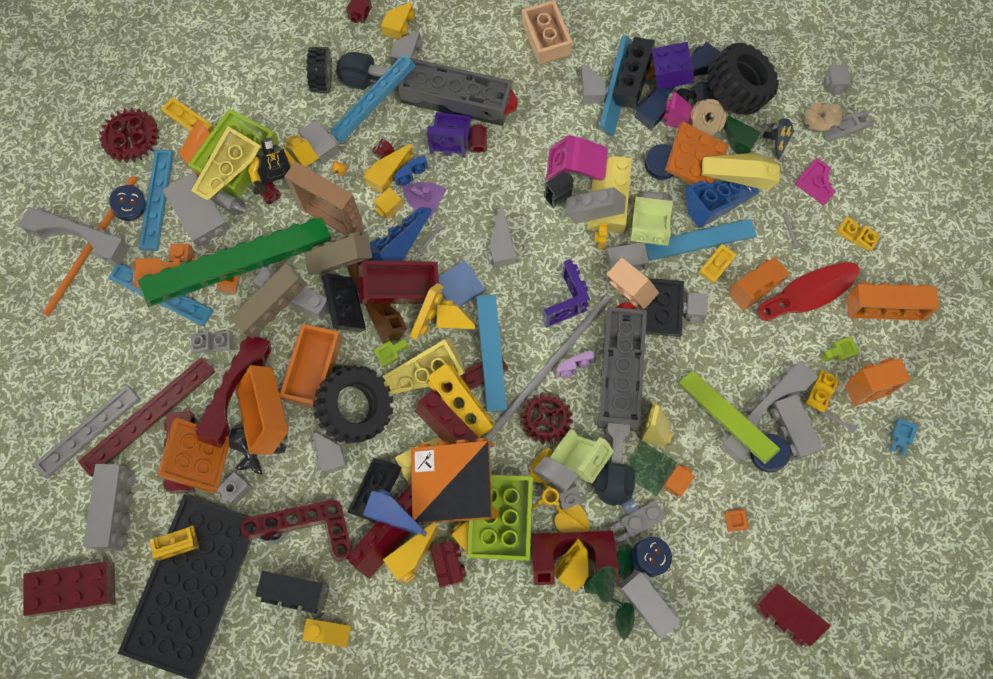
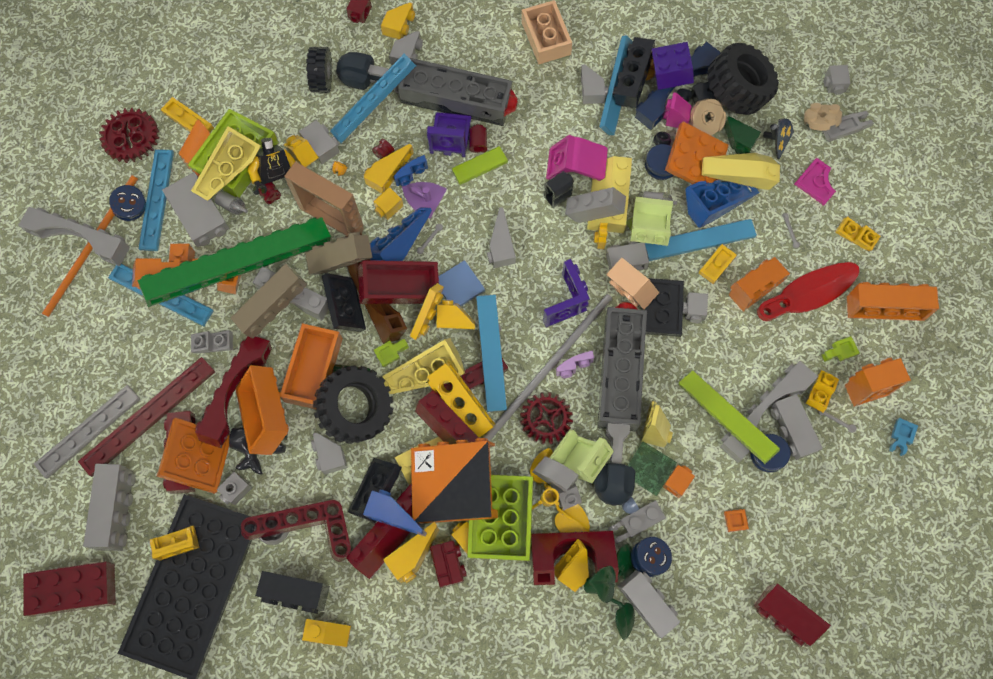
(479, 165): none -> lime tile
(662, 138): none -> black plate

